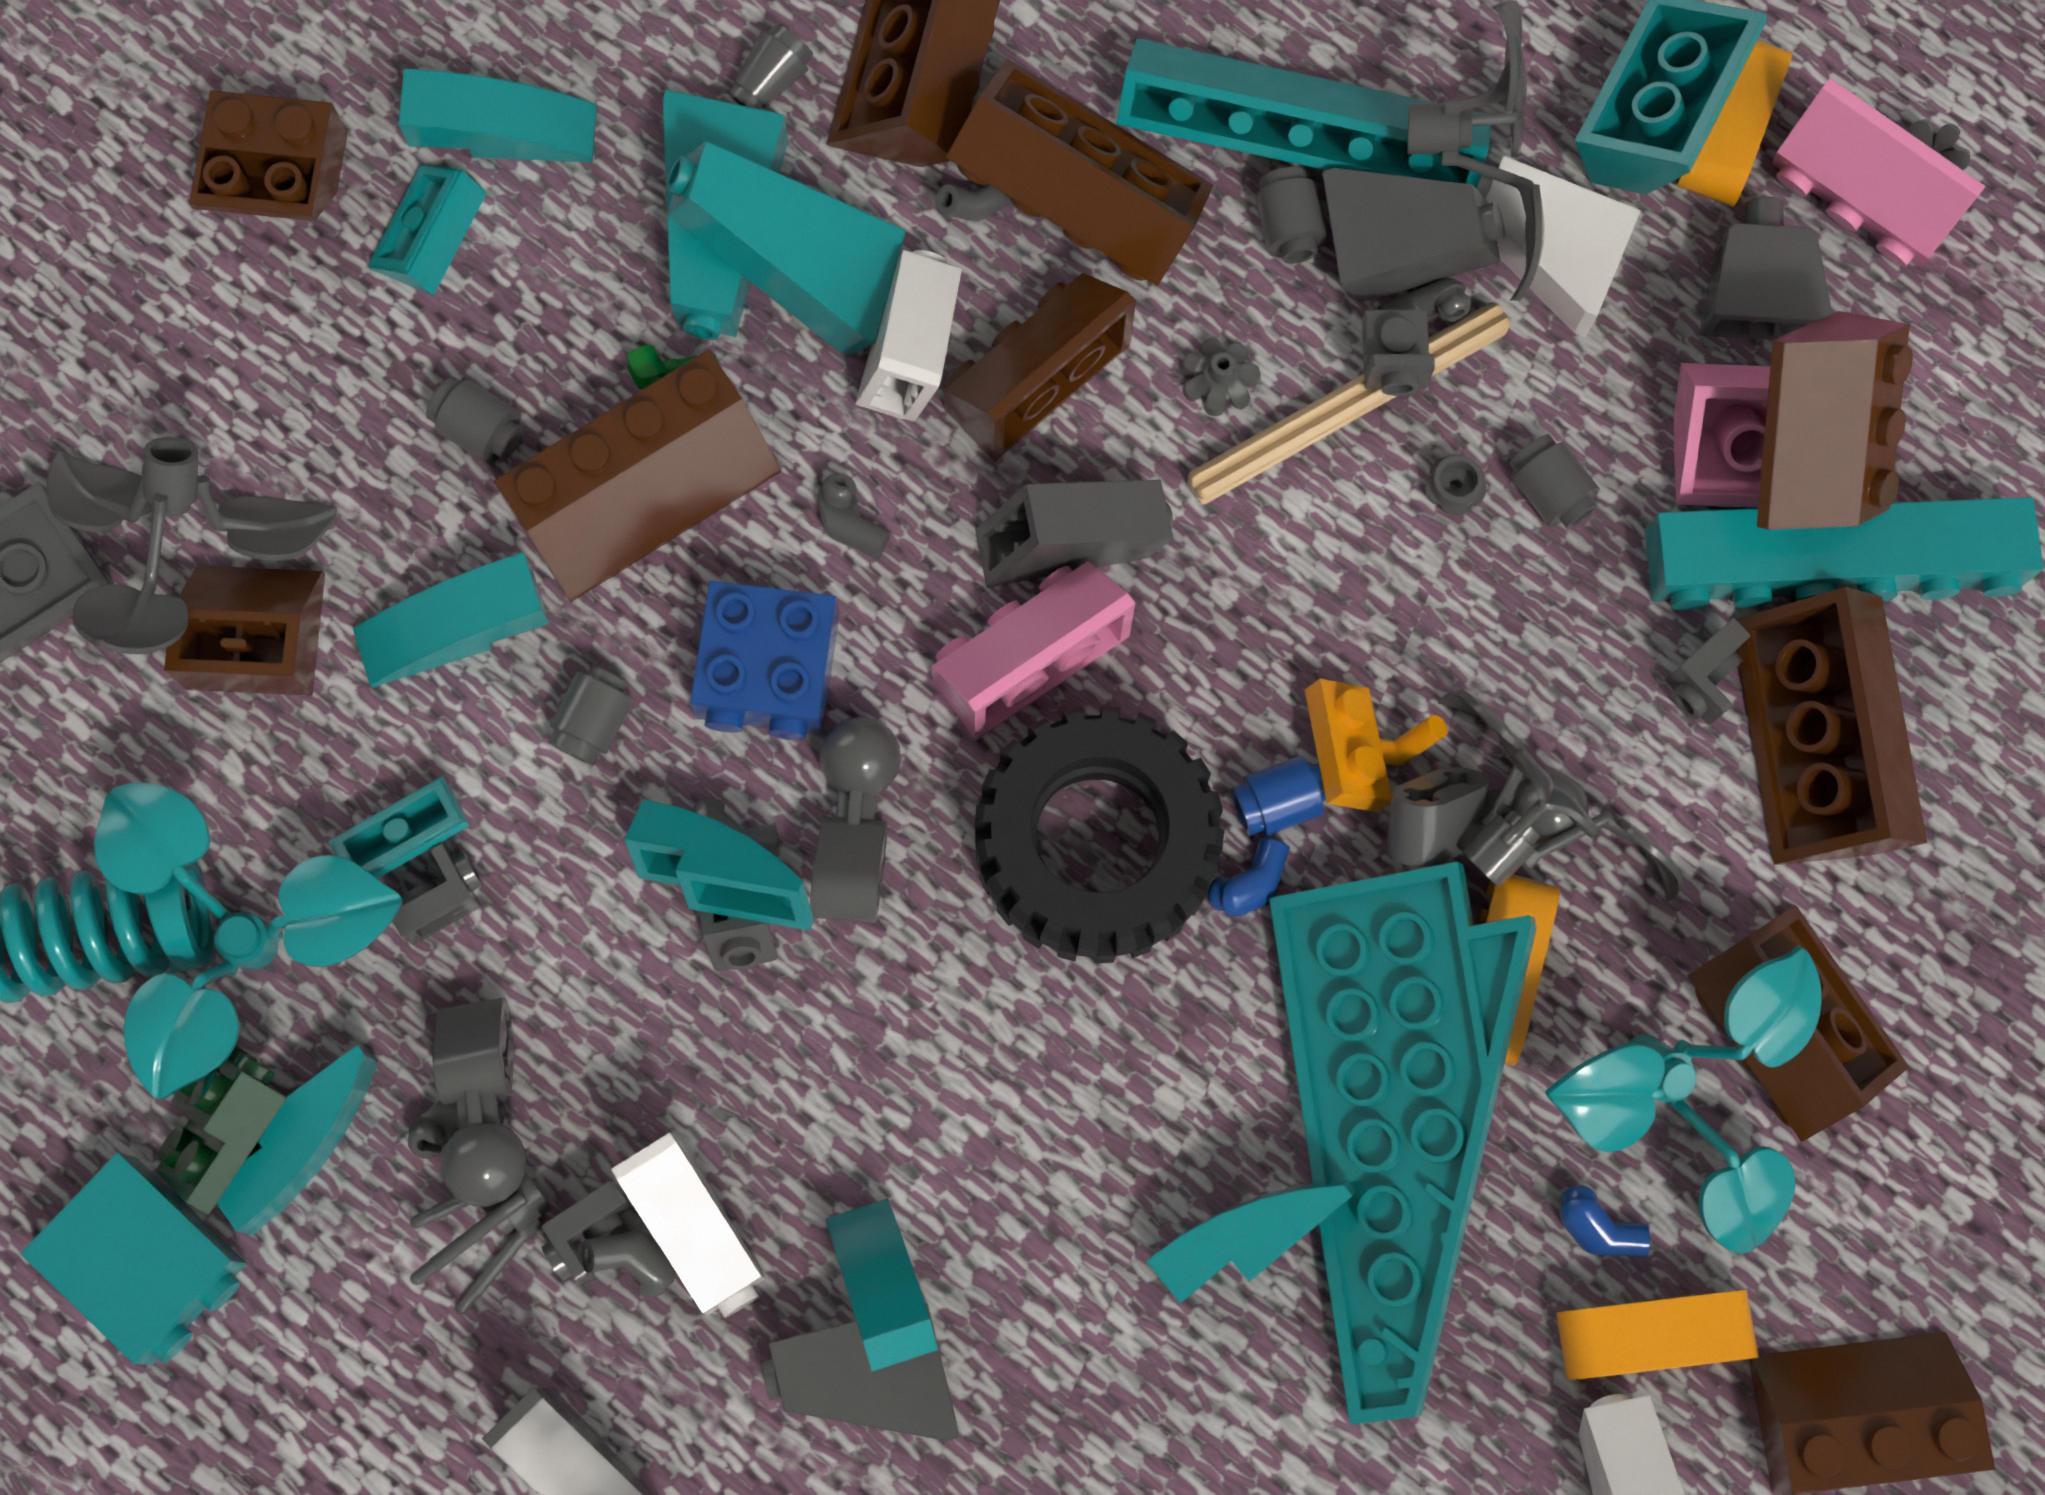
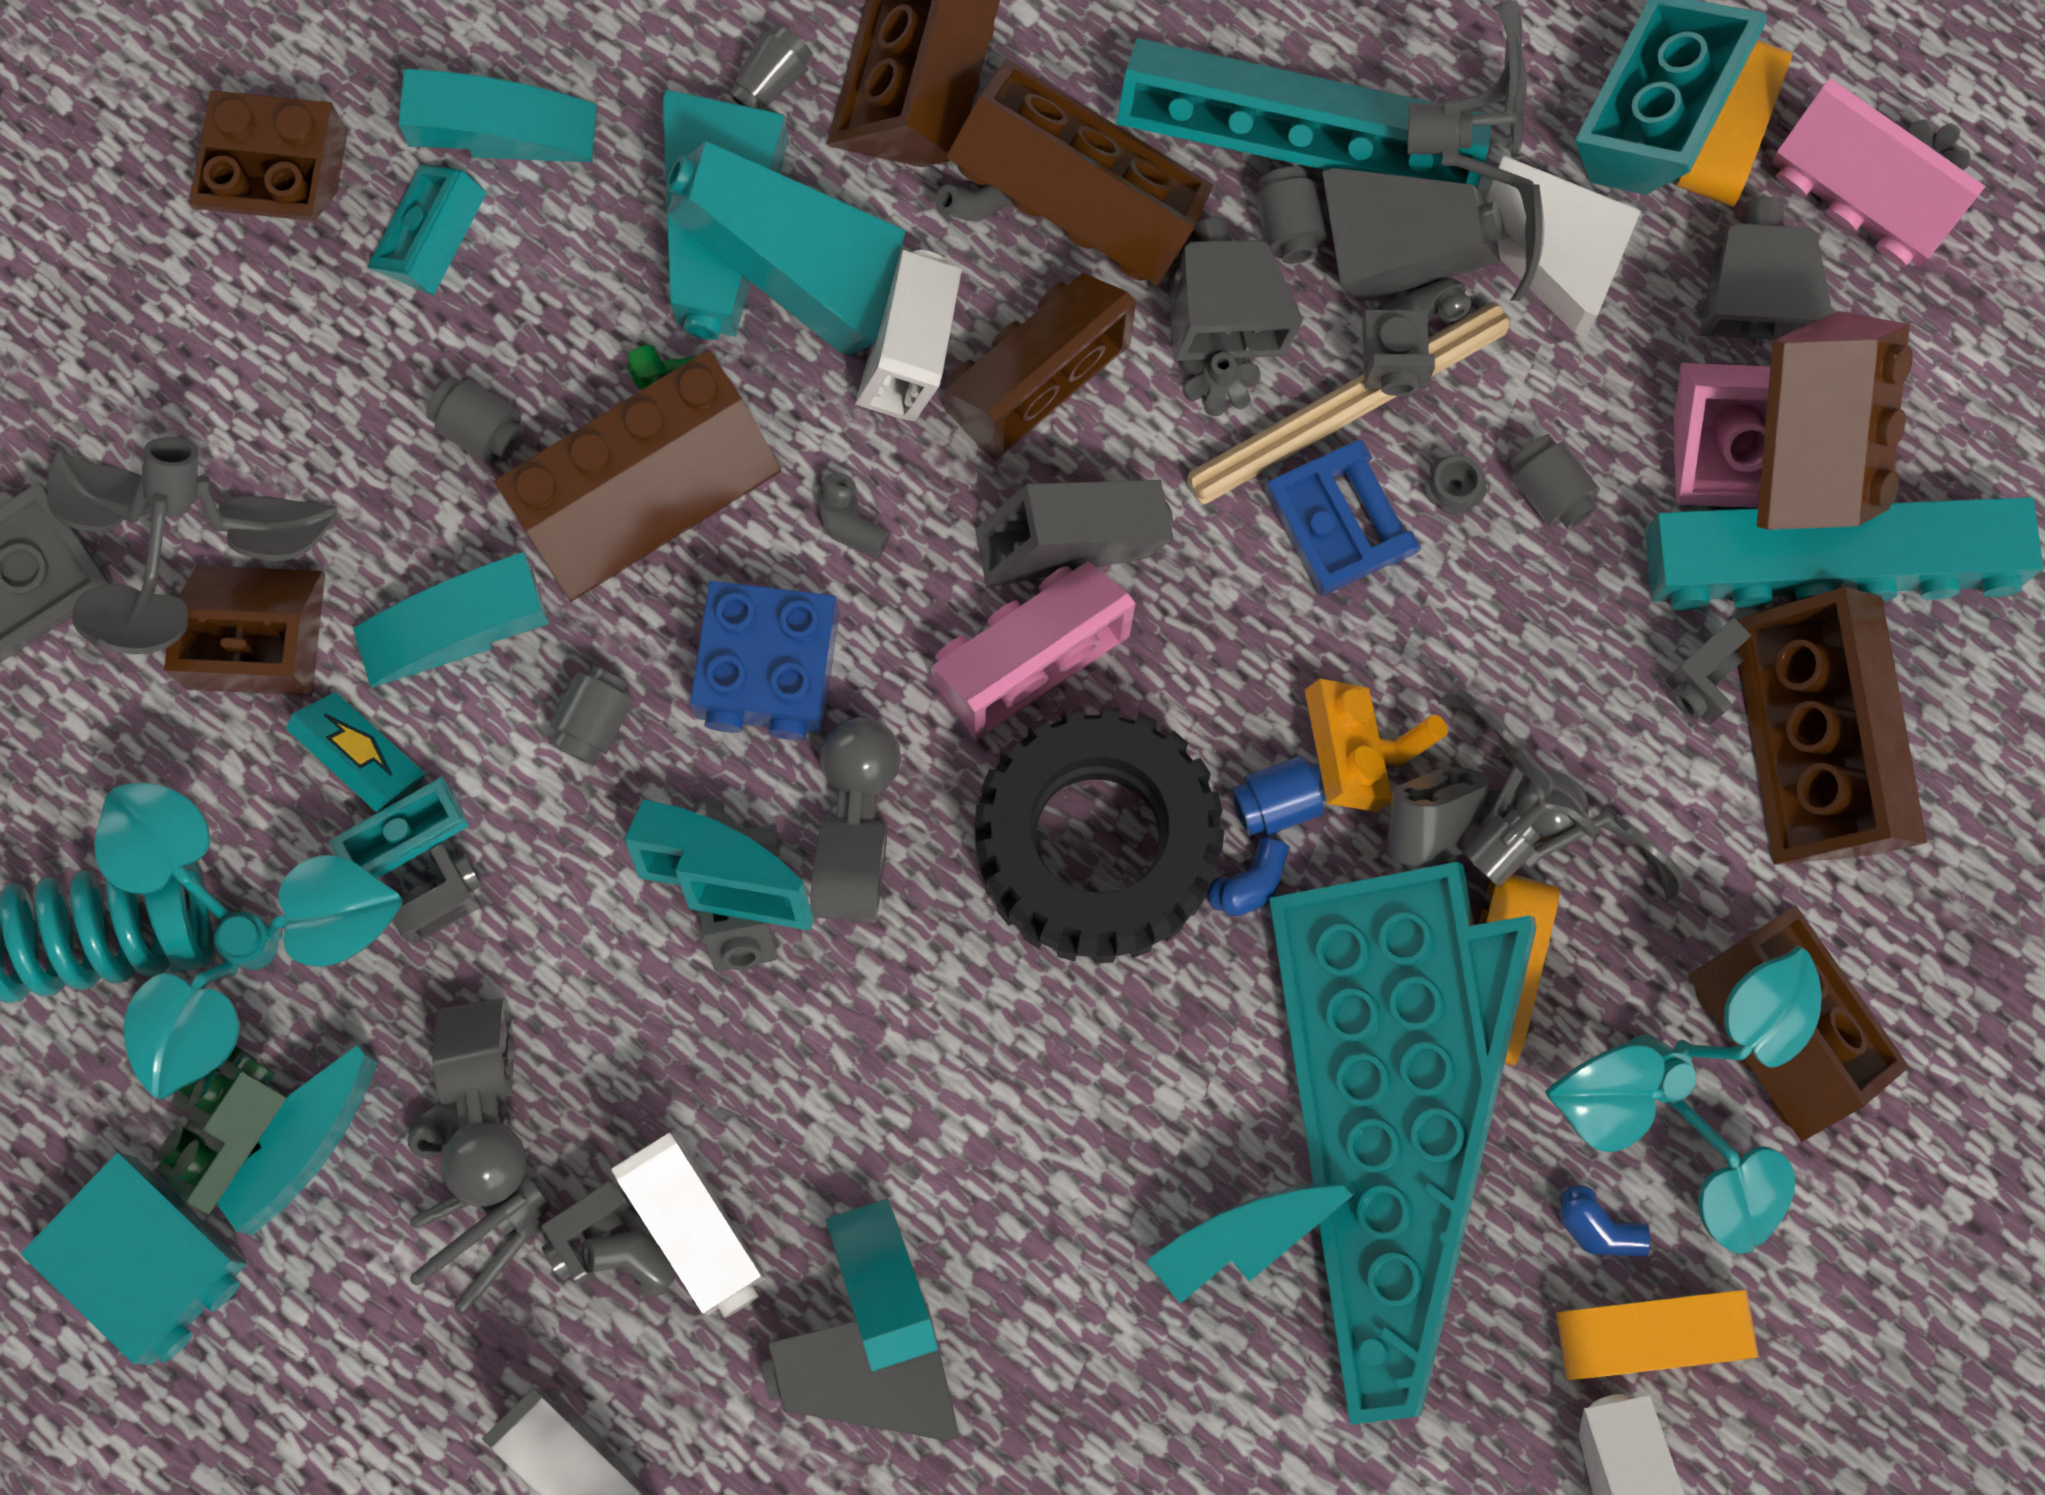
(355, 751): none -> teal tile
(1229, 298): none -> dark grey torso
(1324, 525): none -> blue plate
(1868, 1414): reddish brown slope -> none

